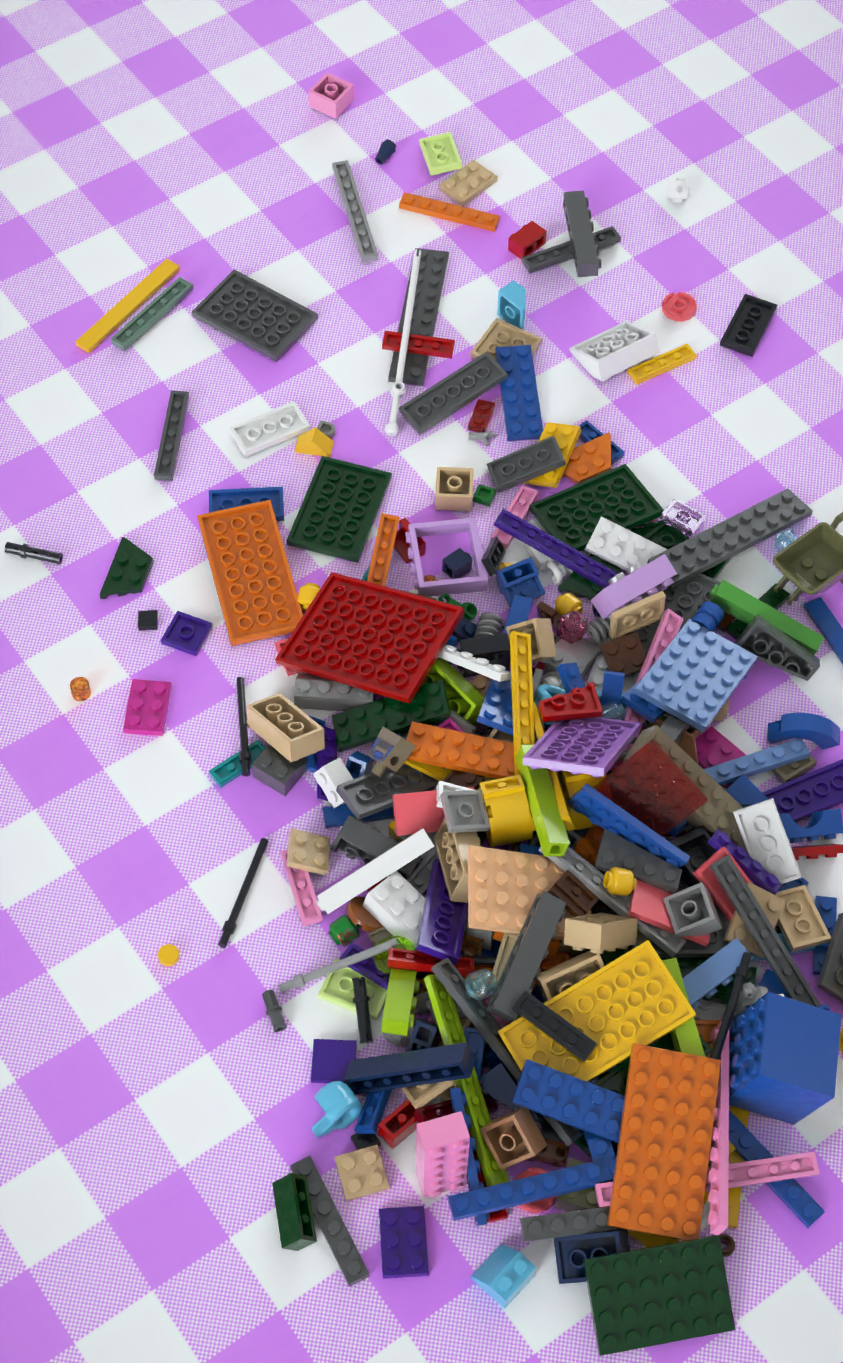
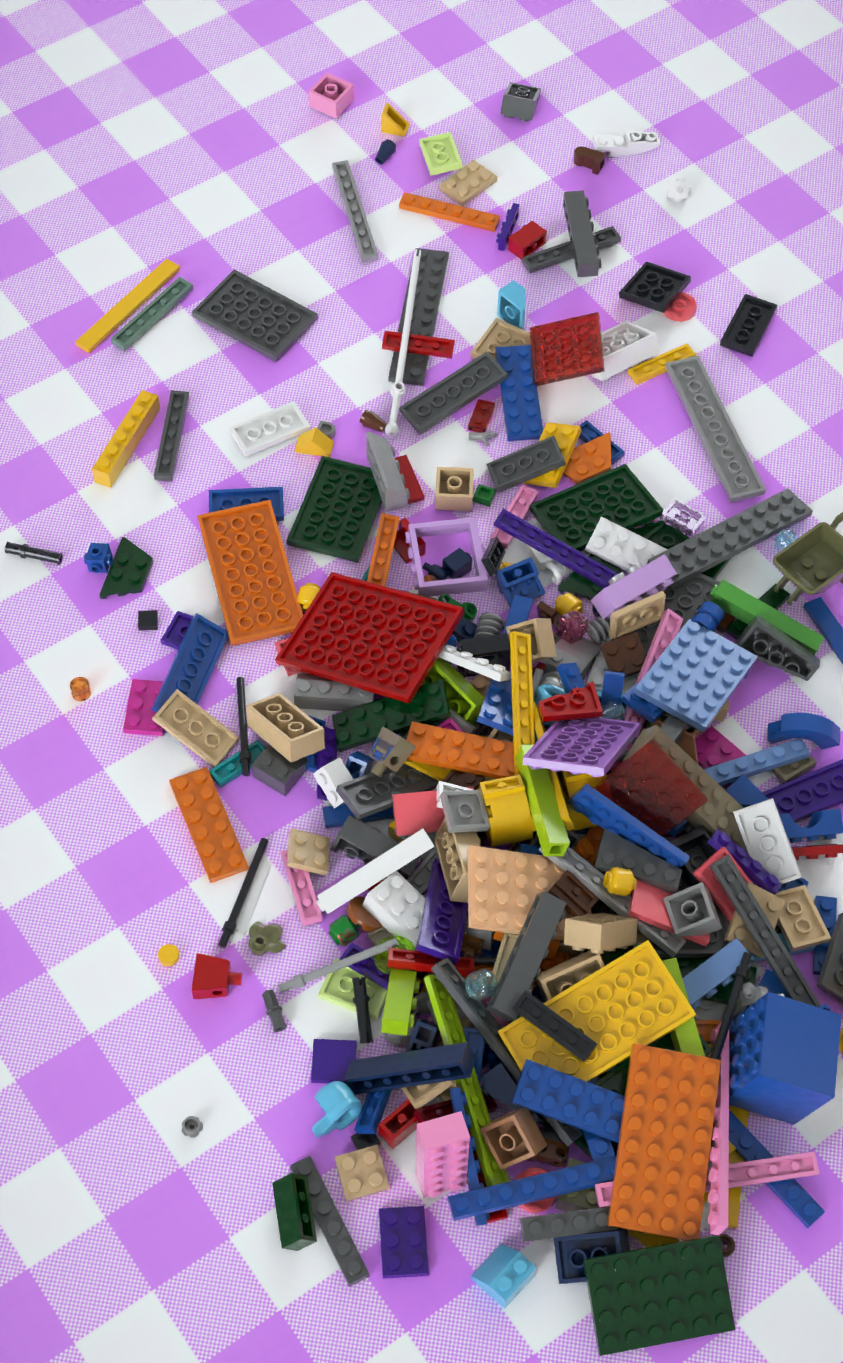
(98, 557): none -> blue brick
(126, 439): none -> yellow brick
(189, 1121): none -> light grey plate
(193, 661): none -> blue plate
(195, 728): none -> tan tile
(208, 825): none -> orange plate
(213, 977): none -> red torso
(253, 895): none -> white sticker
(265, 939): none -> olive plate
(372, 421): none -> reddish brown cone
(386, 472): none -> light grey slope
(393, 122): none -> yellow slope
(410, 480): none -> red tile
(435, 570): none -> dark blue cylinder
(507, 226): none -> dark purple plate
(520, 101): none -> dark grey slope
(566, 349): none -> clear red plate
(589, 158): none -> reddish brown leg
(629, 144): none -> white slope
(654, 287): none -> black plate
(715, 429): none -> light grey plate

